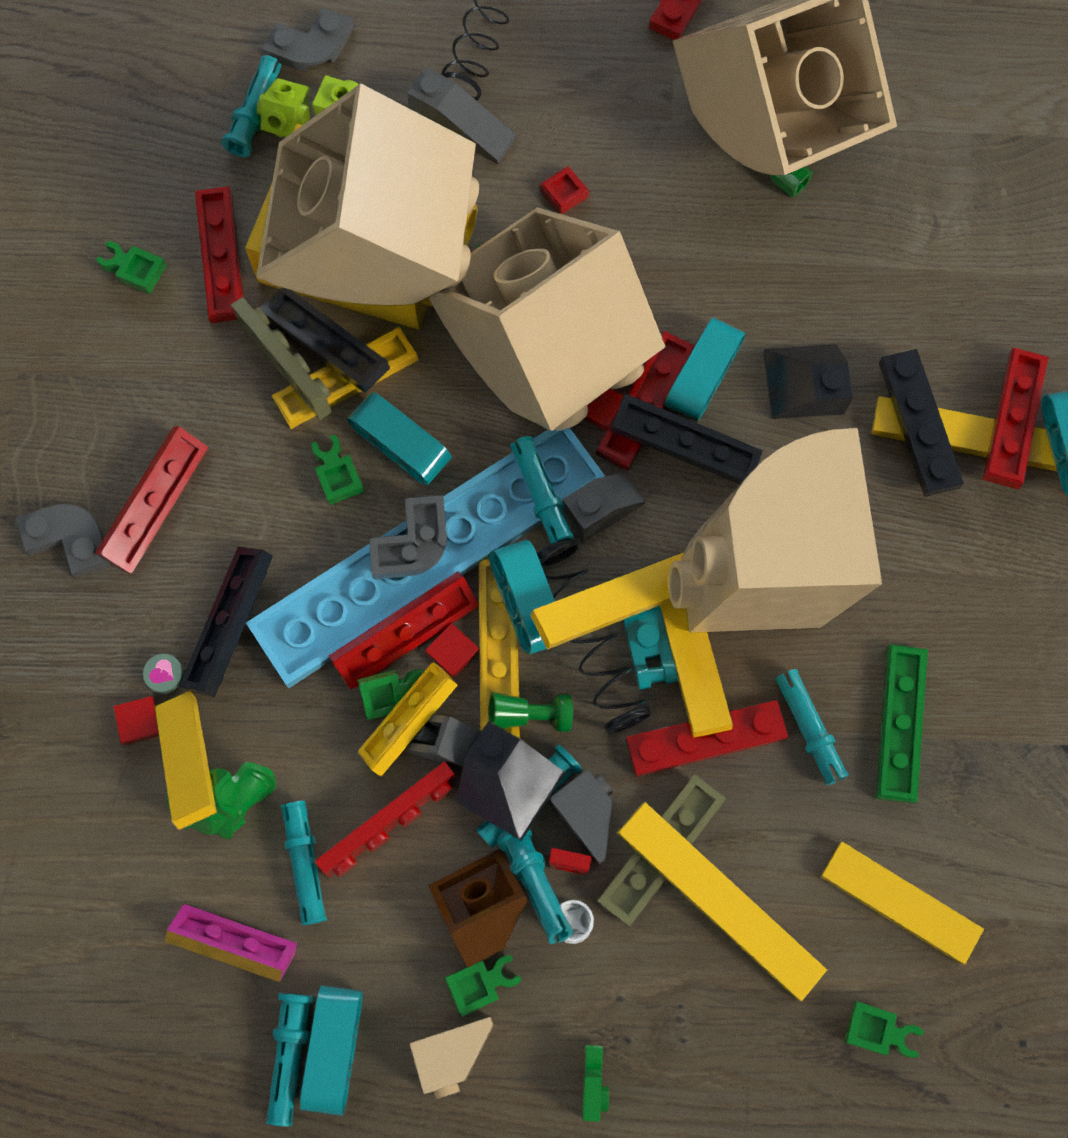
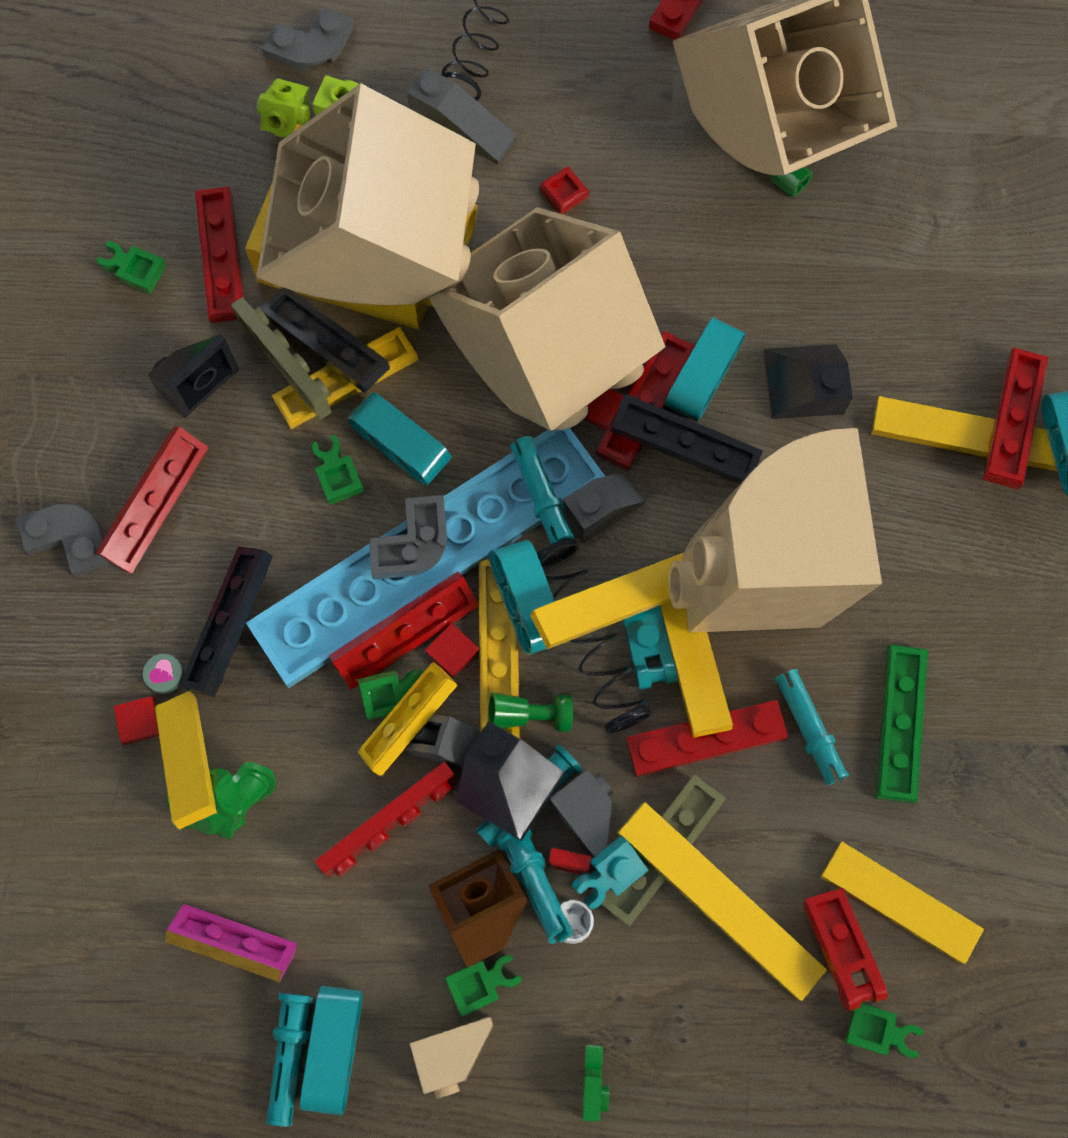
(194, 373): none -> black slope
(245, 118): teal pin -> none
(302, 858): teal pin -> none
(615, 870): none -> teal plate
(845, 948): none -> red plate
(921, 423): black plate -> none

